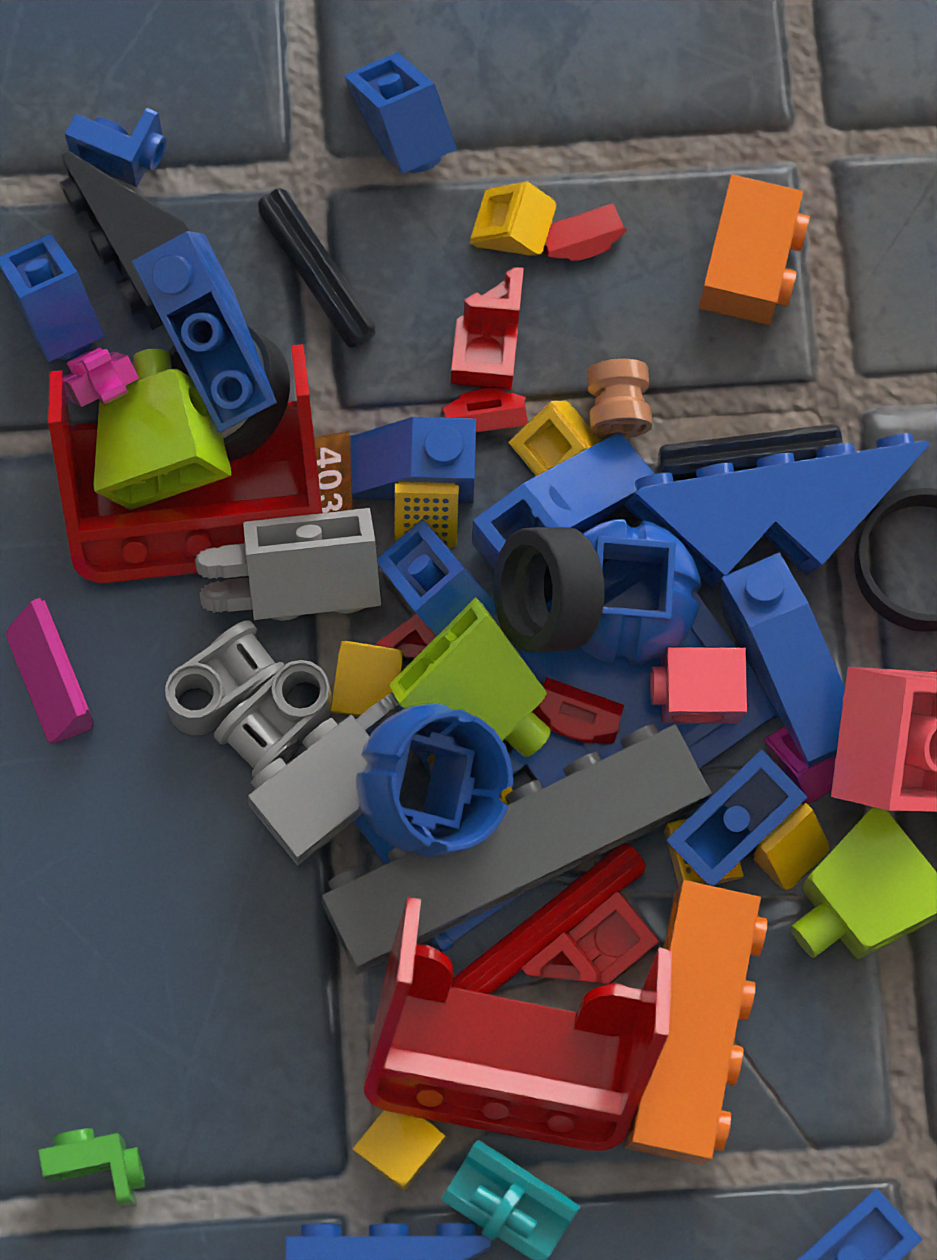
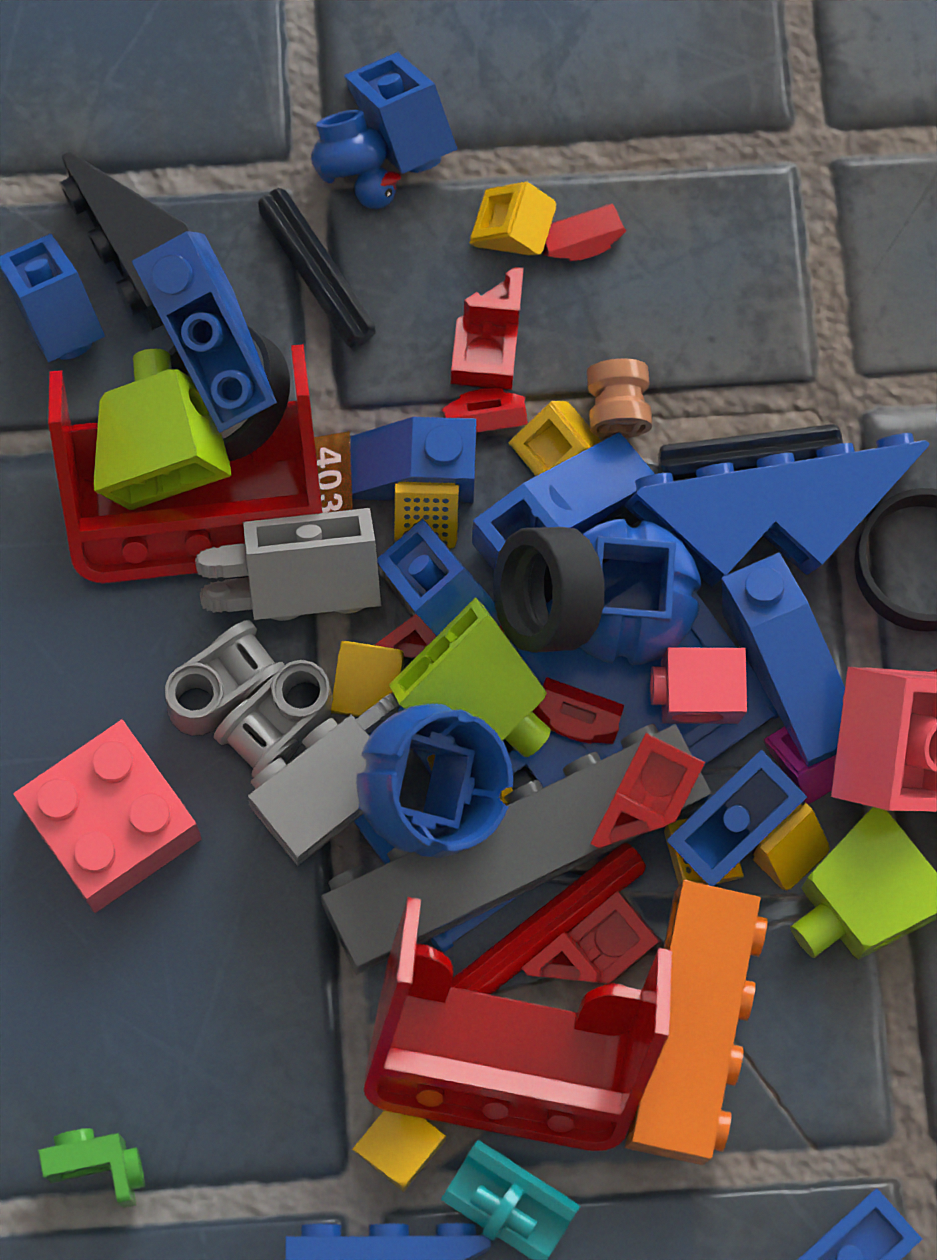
(48, 674): dark pink slope -> none
(98, 376): dark pink plate -> none
(108, 816): none -> coral brick
(113, 151): blue bracket -> none
(351, 149): none -> blue animal
(649, 792): none -> red slope
(752, 250): orange brick -> none

